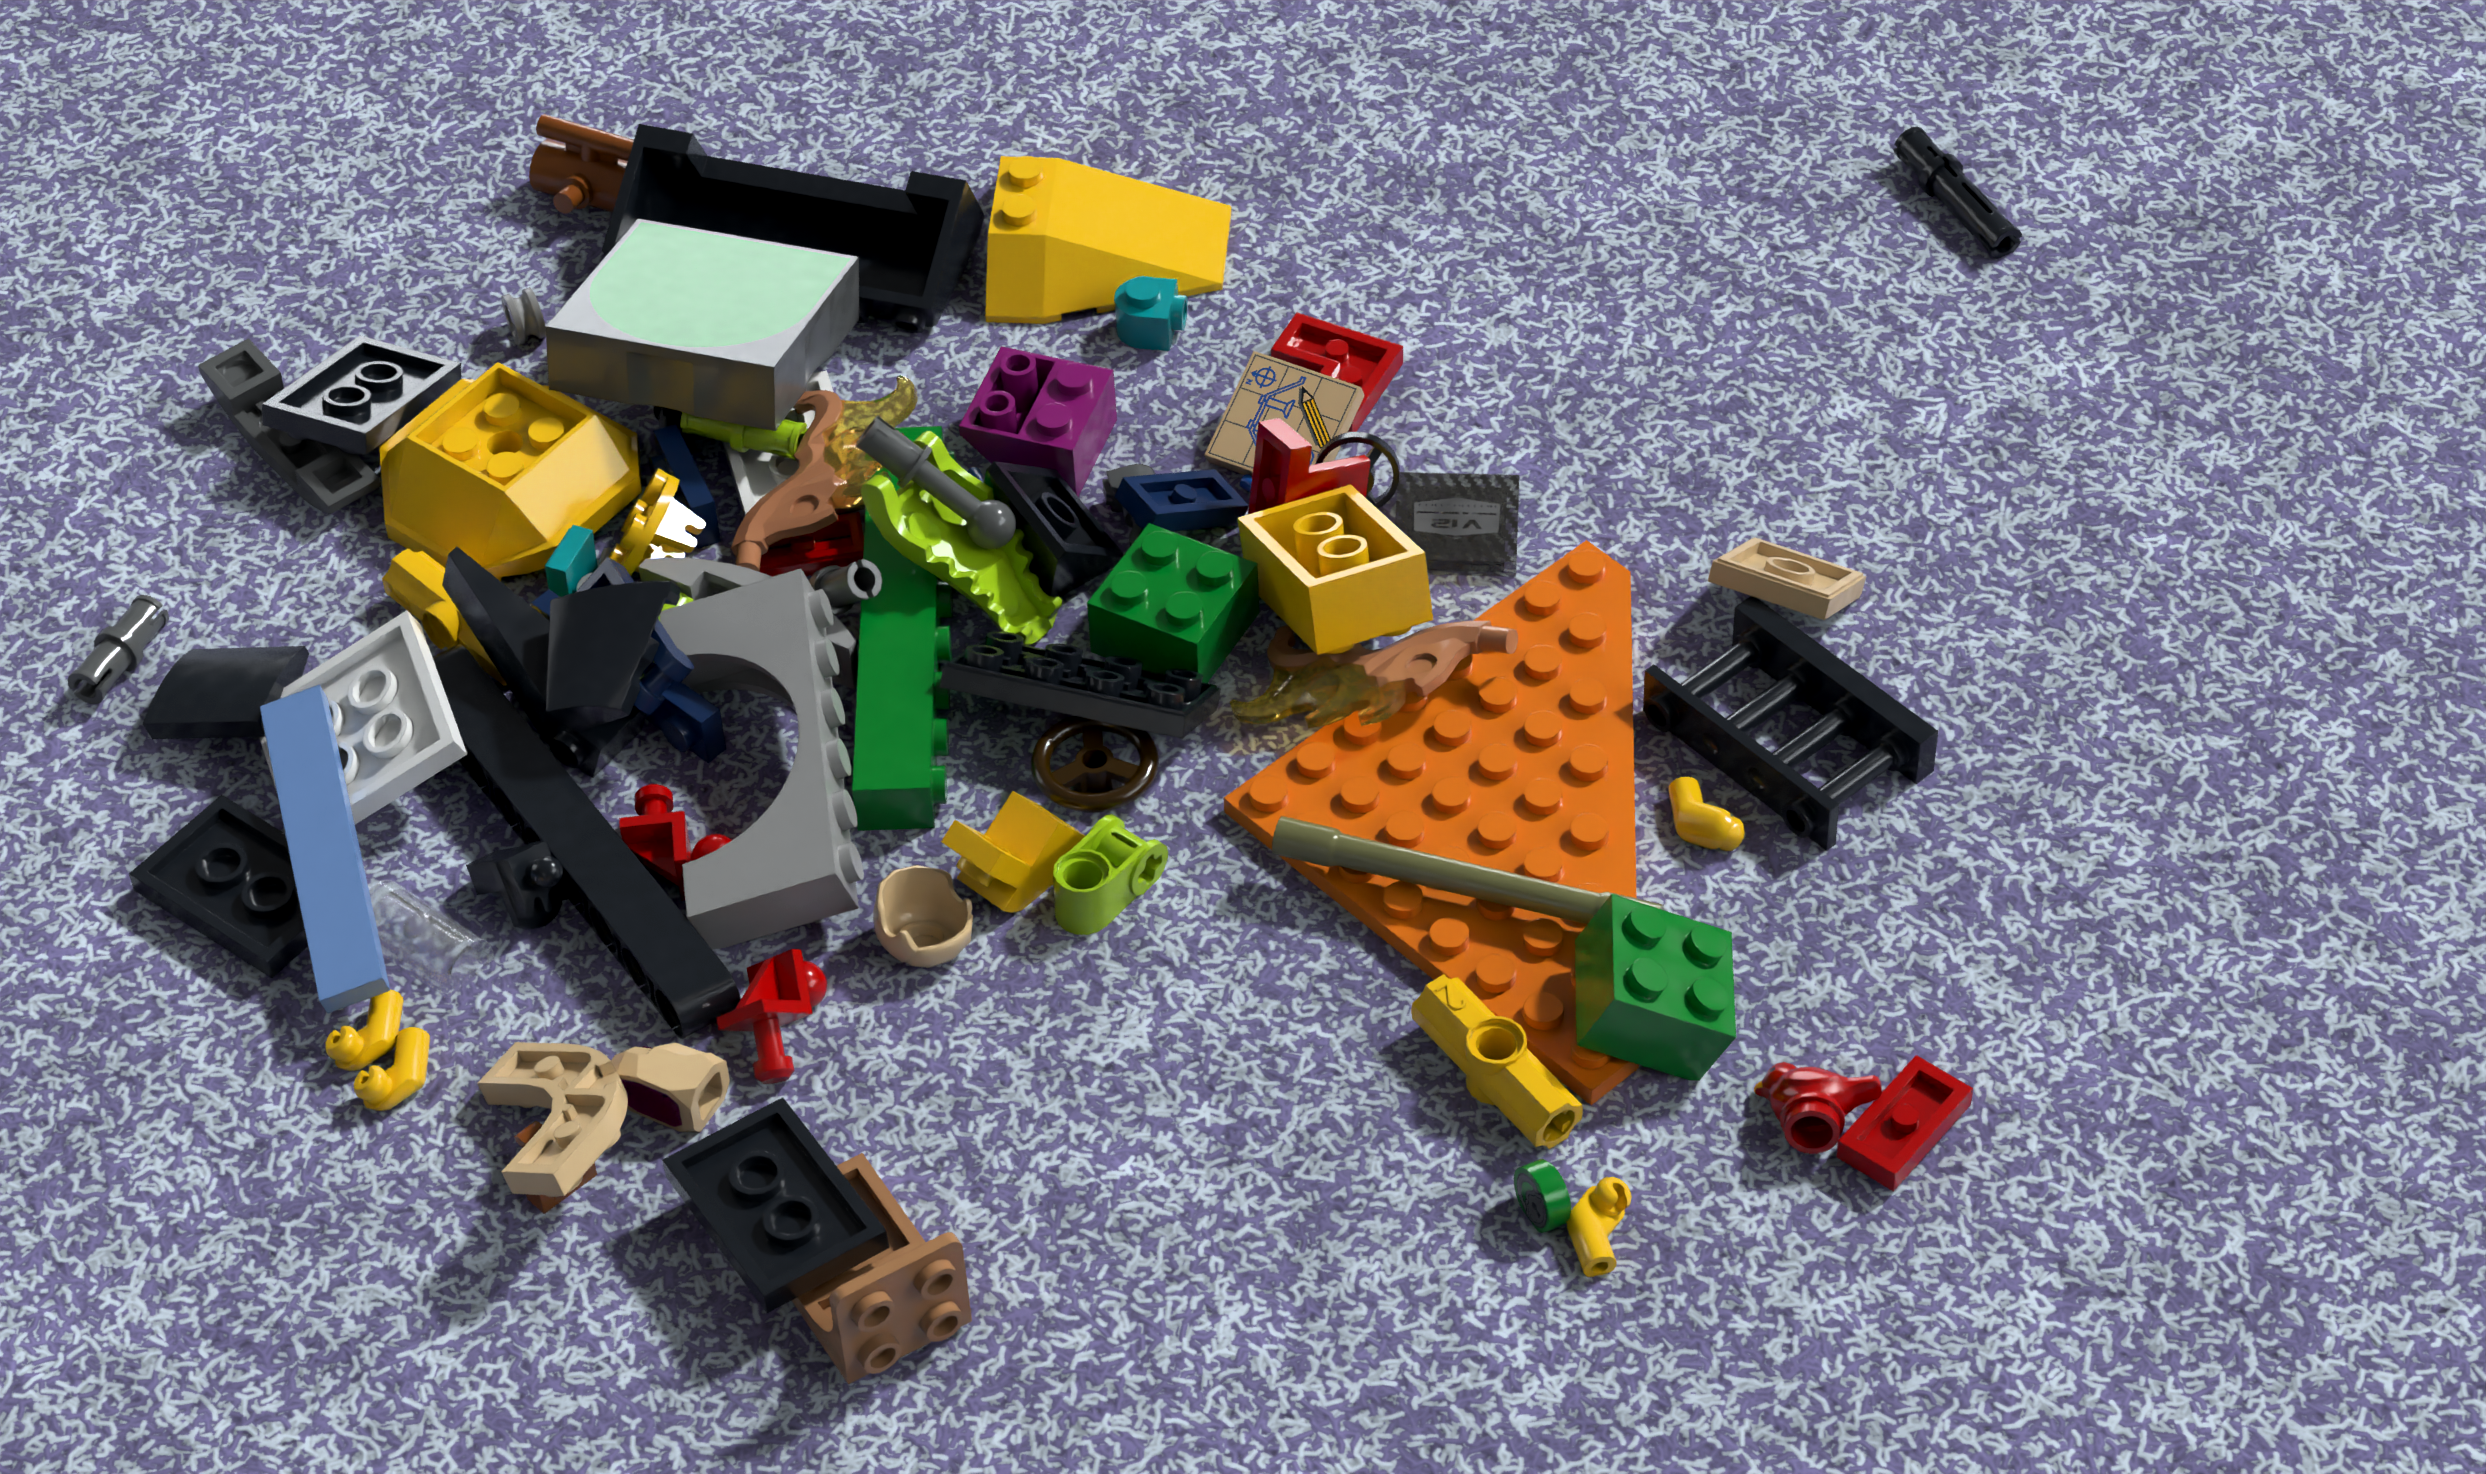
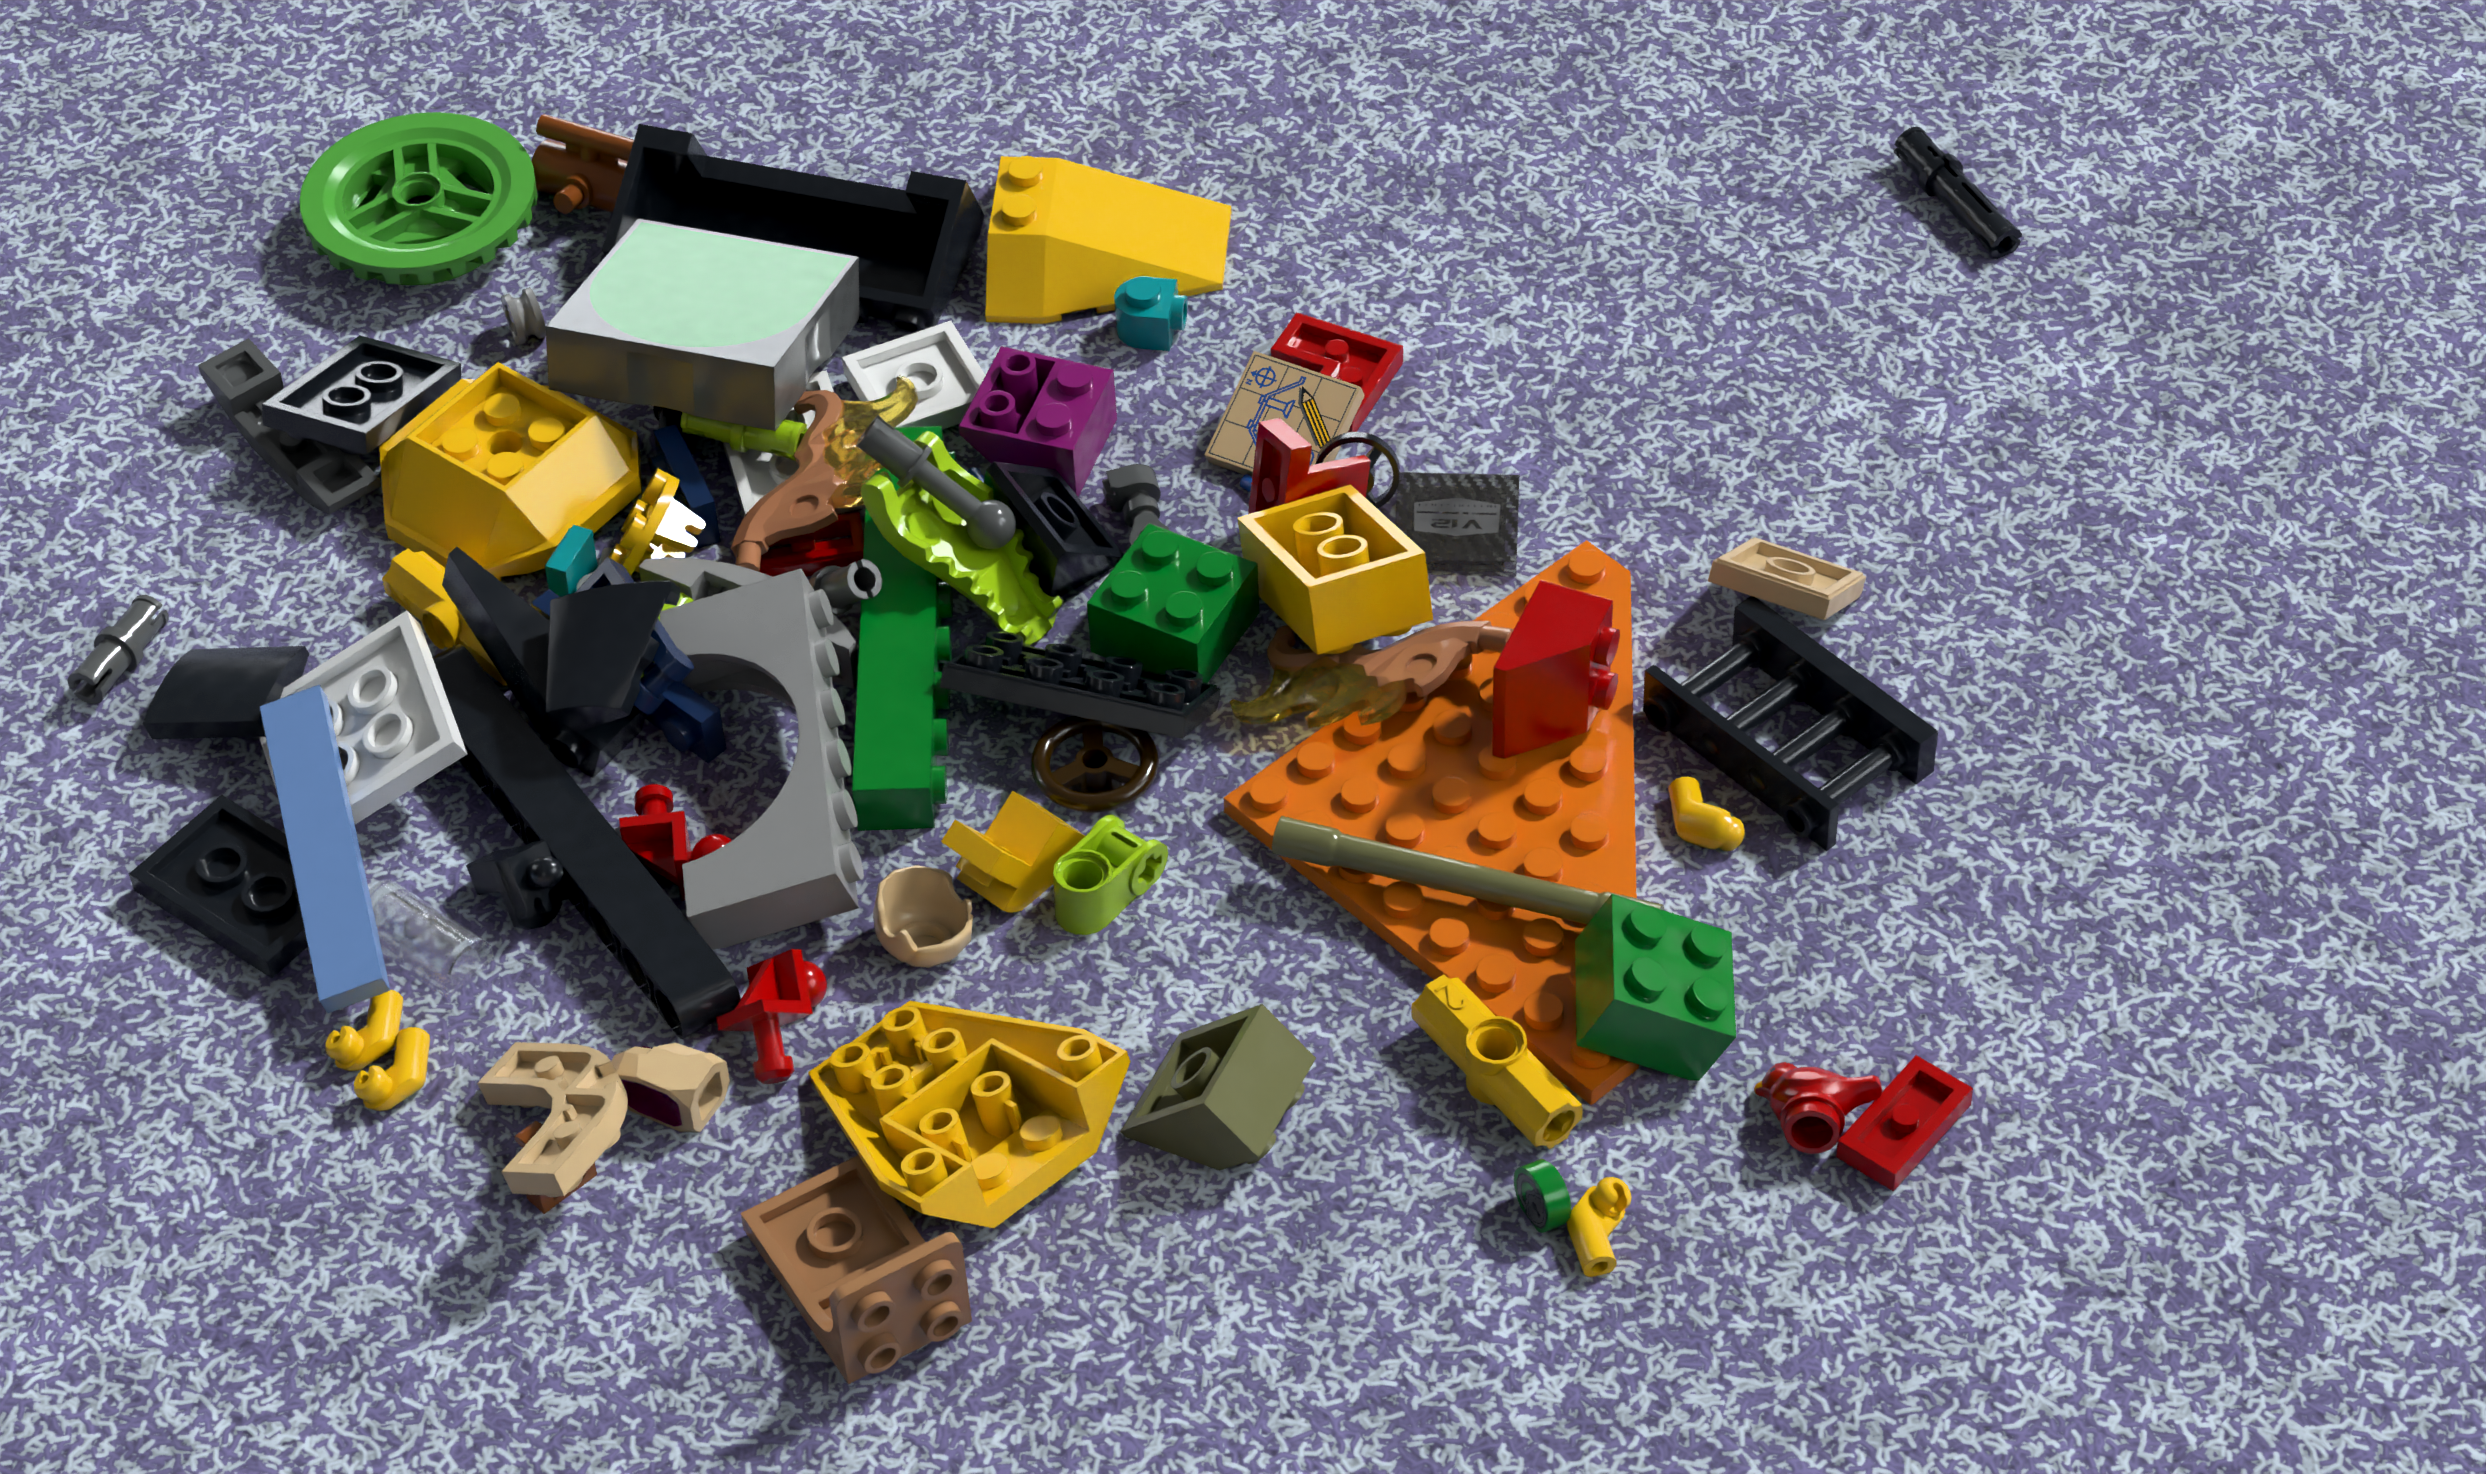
(411, 159): none -> bright green gear
(775, 1204): black plate -> none
(933, 361): none -> white plate
(971, 1106): none -> yellow wedge
(1181, 500): dark blue plate -> none
(1223, 1090): none -> olive slope
(1553, 670): none -> red slope

